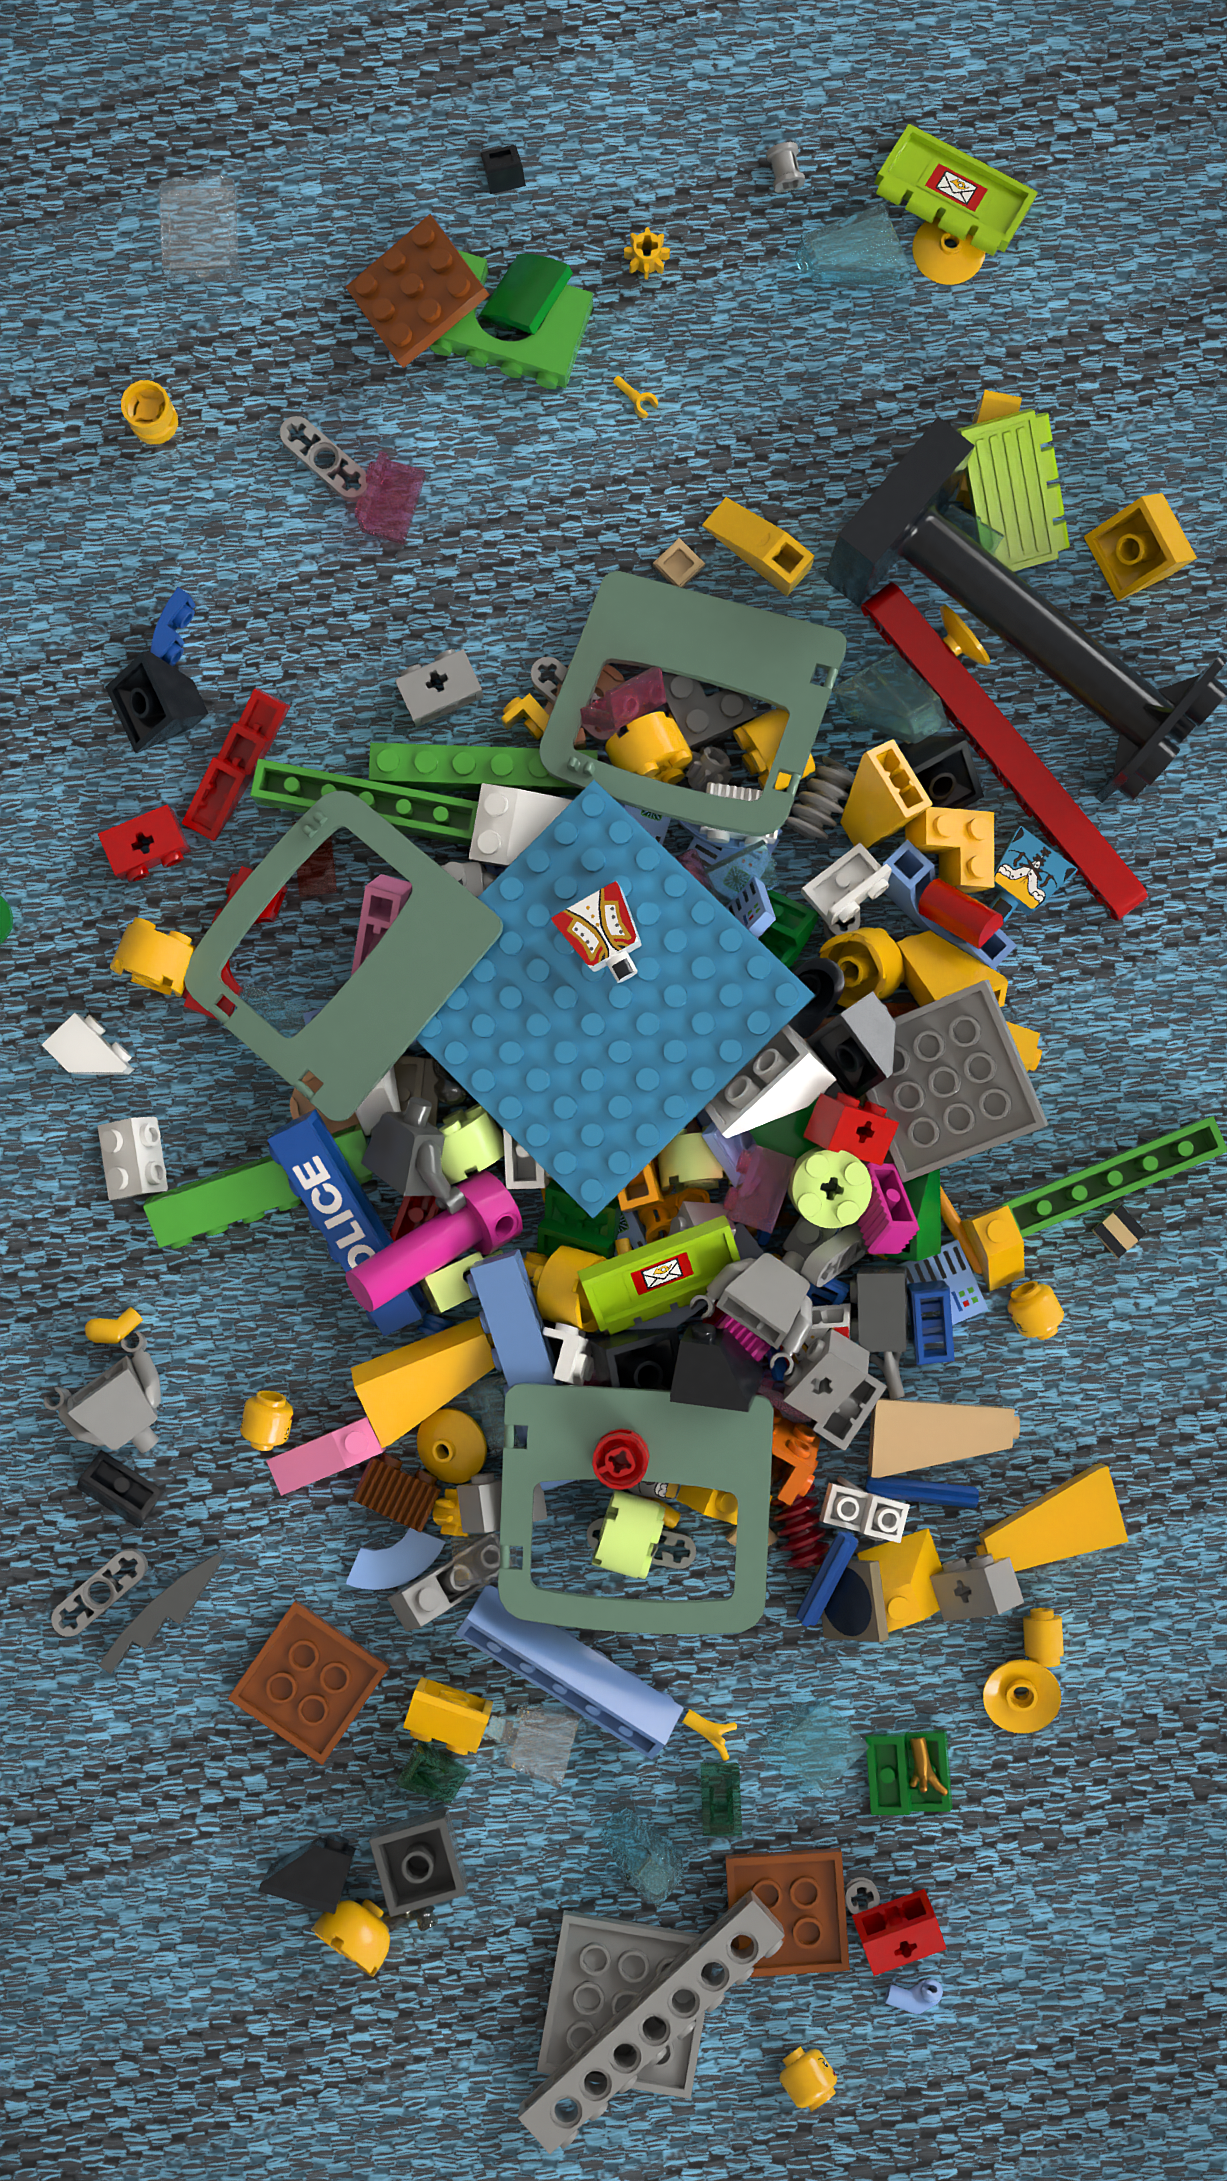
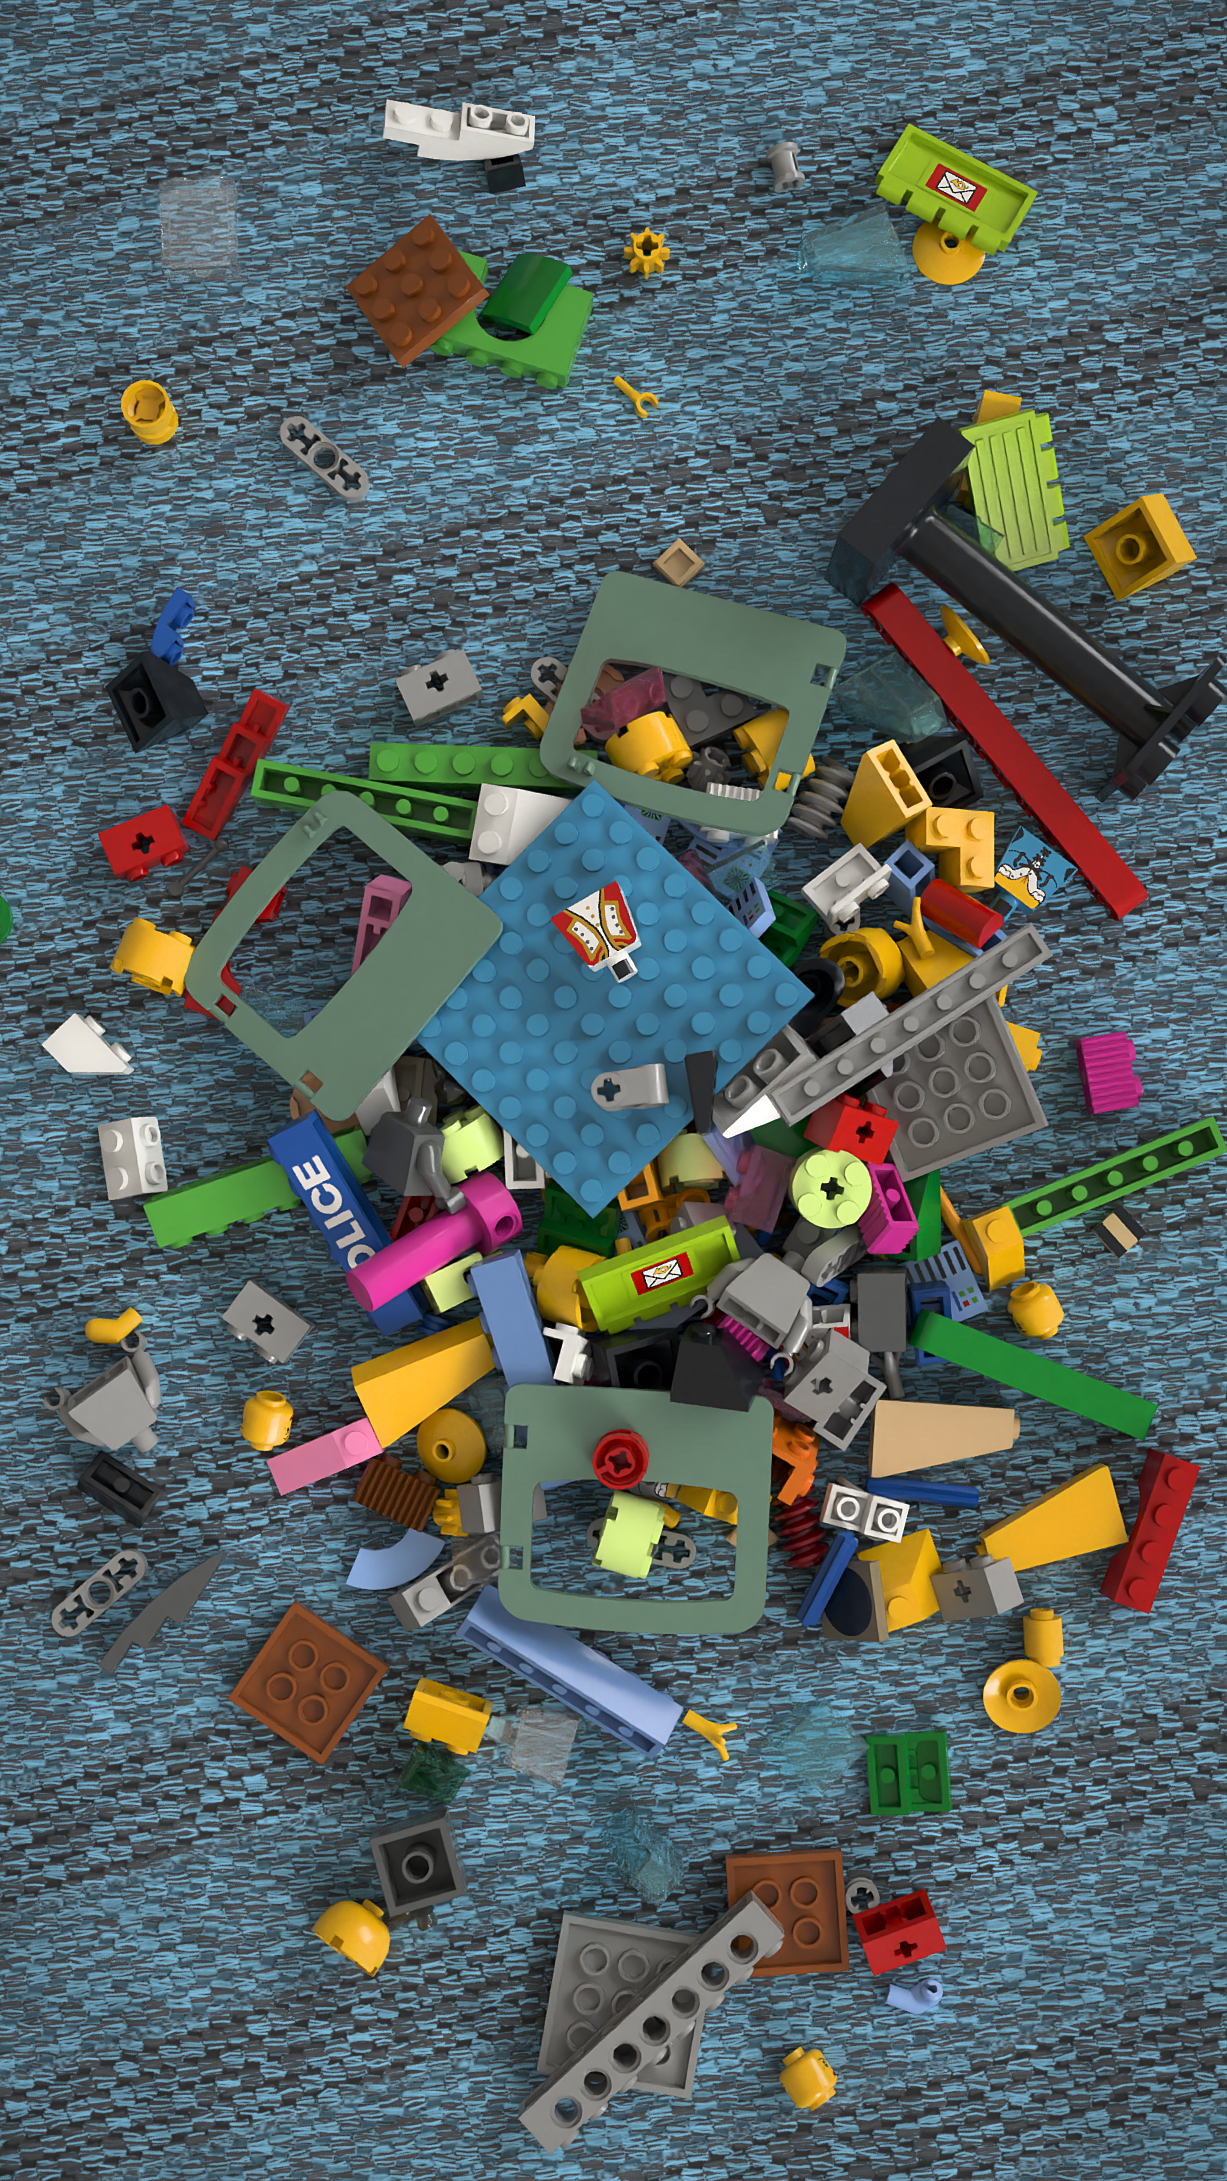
(176, 888): none -> dark grey hinge
(257, 1302): none -> light grey brick
(312, 1874): black slope -> none
(318, 872): clear red tile -> none
(389, 499): clear pink bracket -> none
(468, 135): none -> white slope
(639, 1088): none -> light grey piece
(702, 1076): none -> black slope
(720, 1799): clear green slope -> none
(760, 545): yellow slope -> none
(909, 1025): none -> light grey tile
(917, 931): none -> yellow bar
(922, 1768): pearl gold bar -> none
(1032, 1374): none -> green beam
(1108, 1073): none -> dark pink brick
(1139, 1566): none -> red arch

